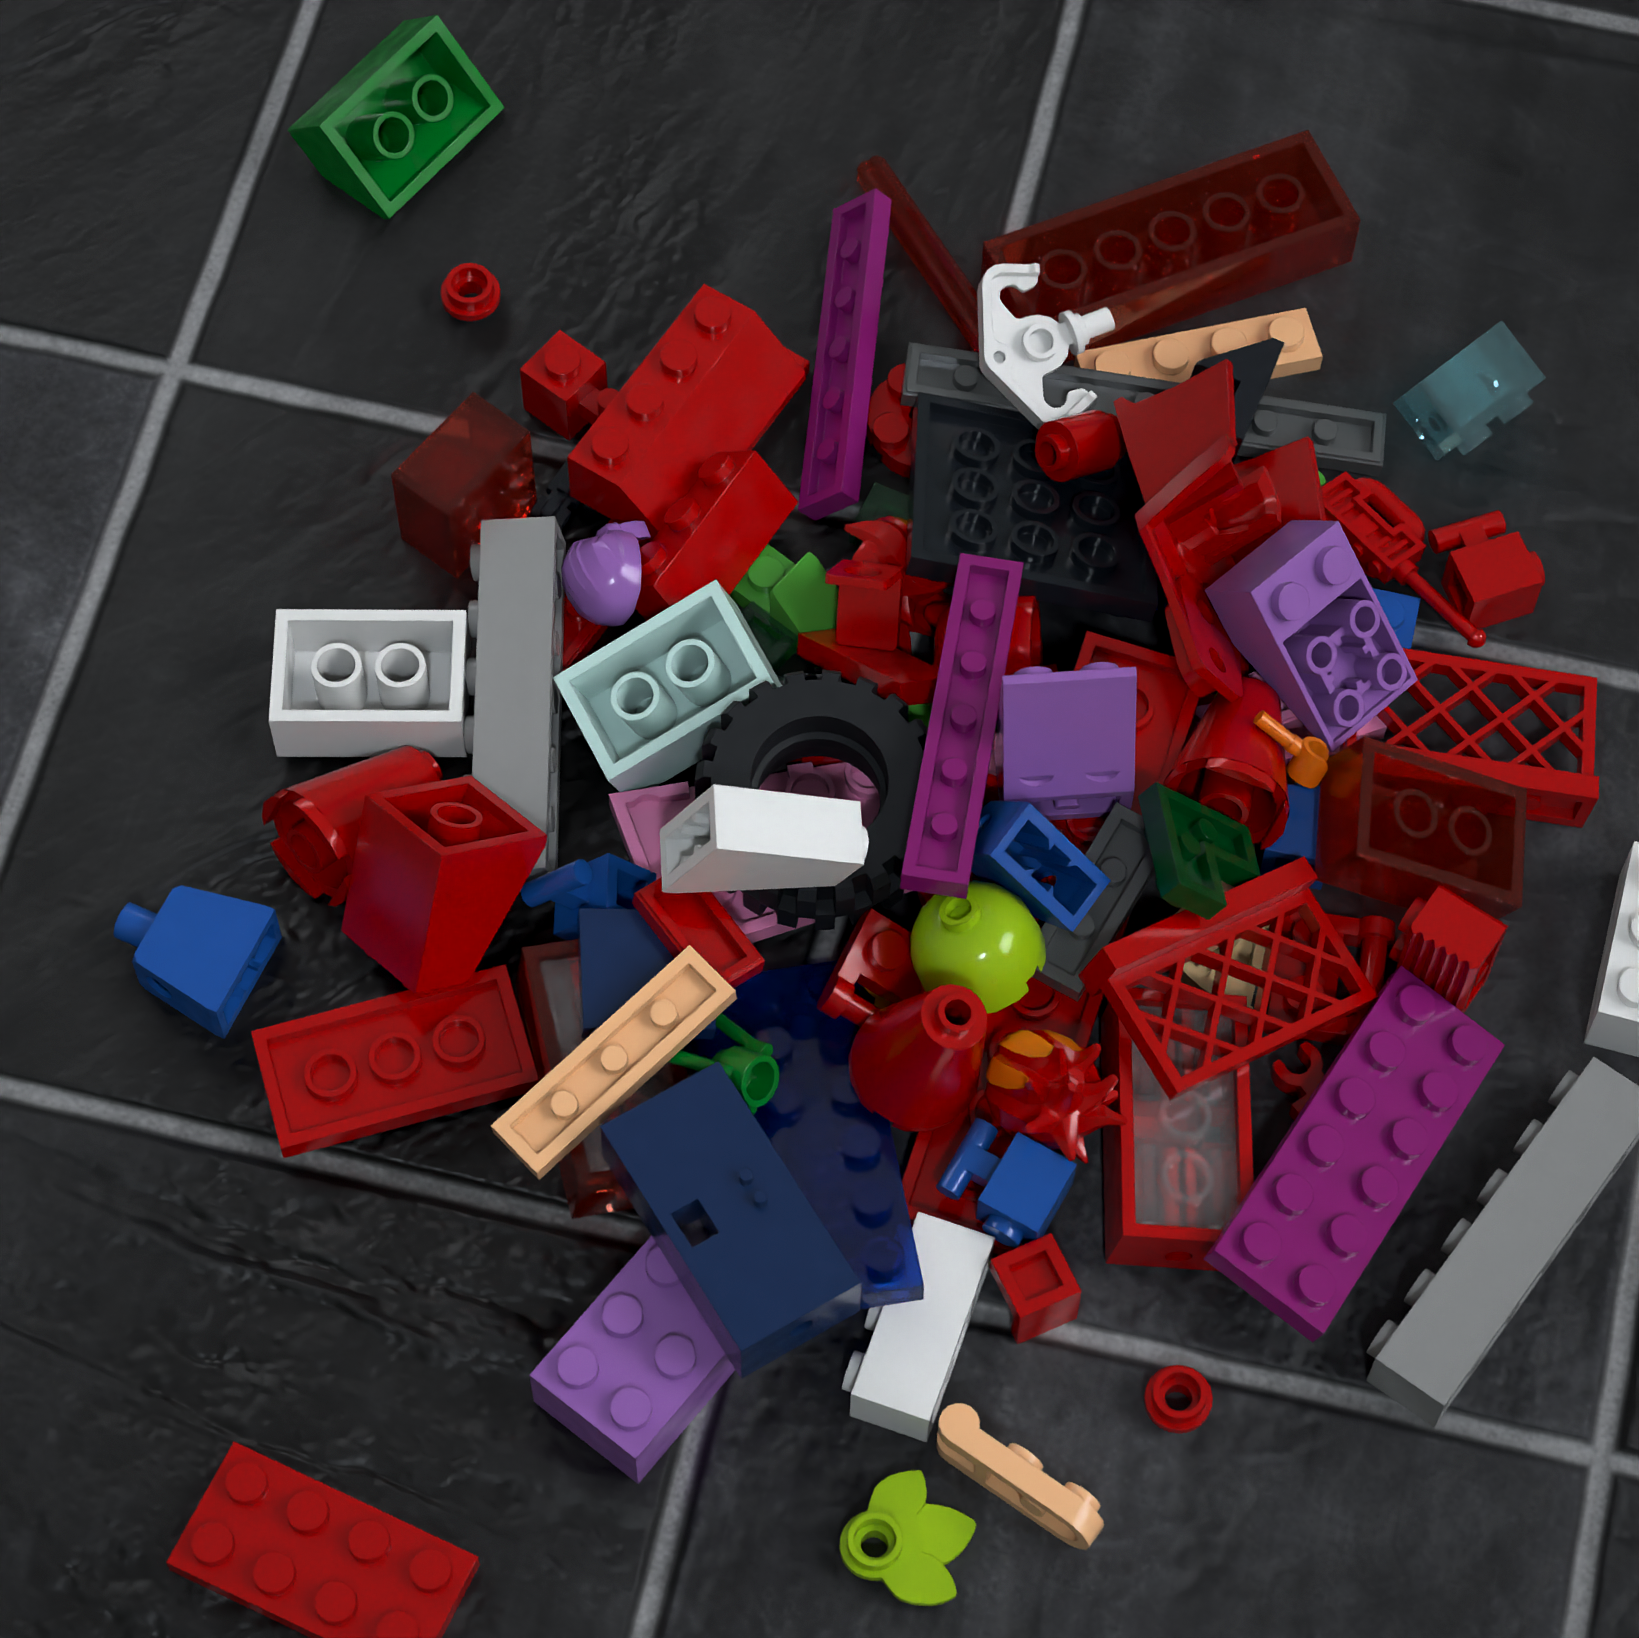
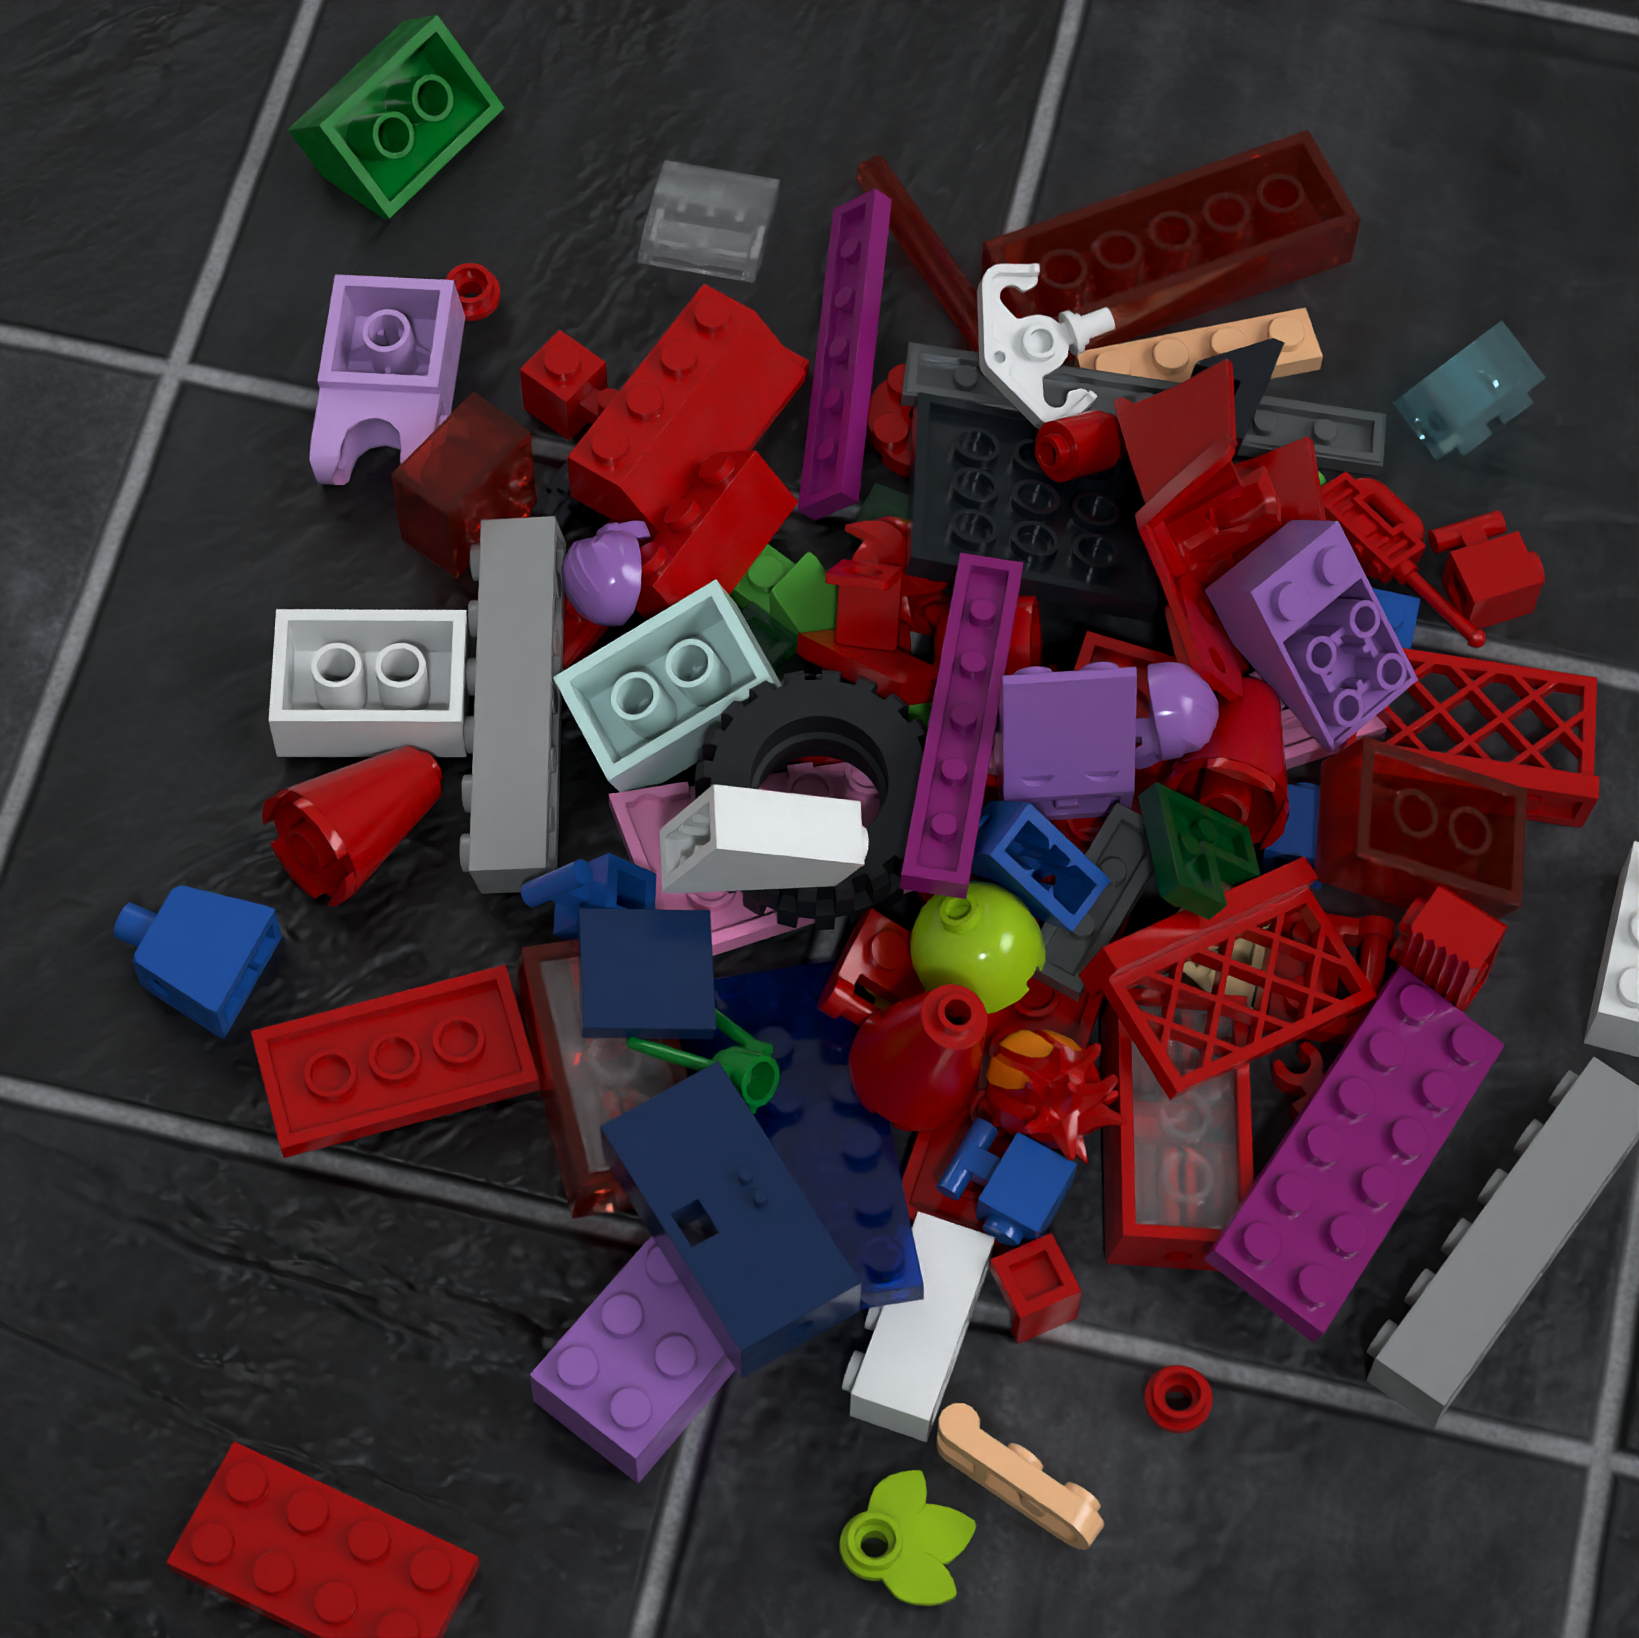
(384, 369): none -> lavender brick
(436, 878): red slope -> none
(614, 1062): light nougat plate -> none
(704, 925): red tile -> none
(708, 221): none -> clear slope
(1180, 714): none -> medium lavender piece
(1309, 755): orange hand -> none

